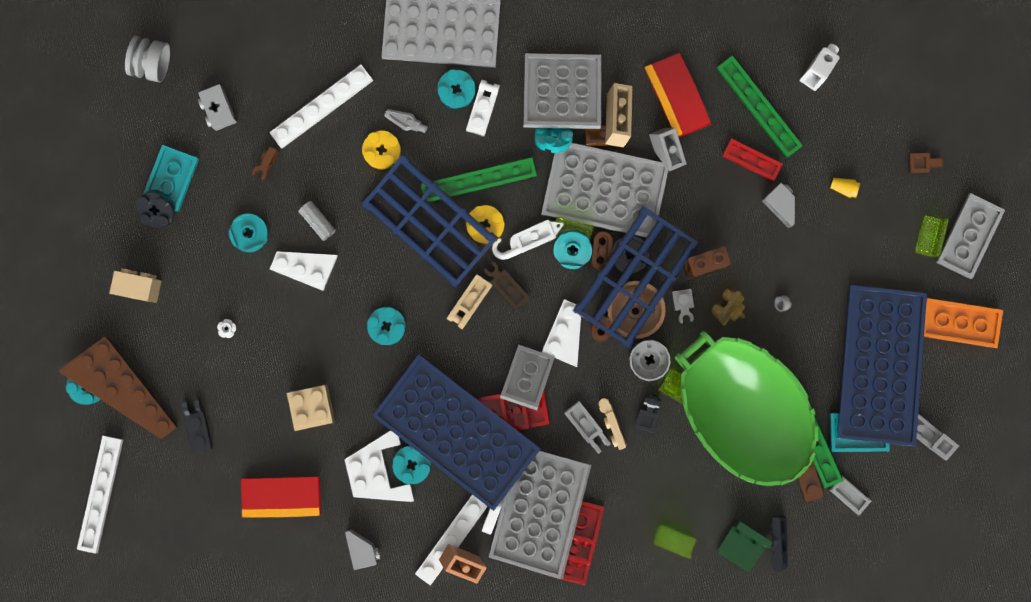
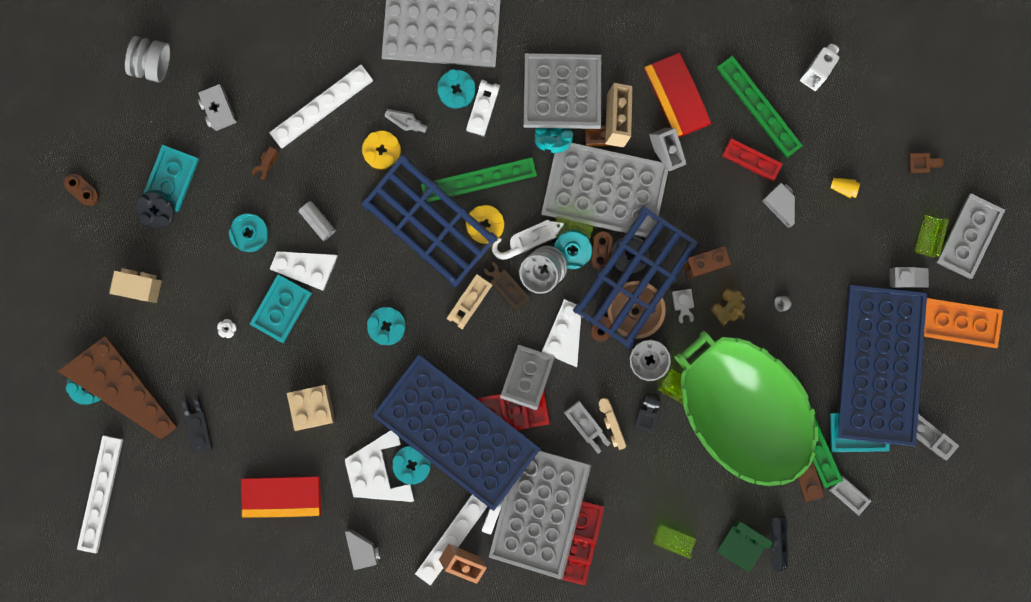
(80, 189): none -> reddish brown plate
(280, 308): none -> teal plate
(536, 275): none -> light grey wheel
(909, 277): none -> light grey slope

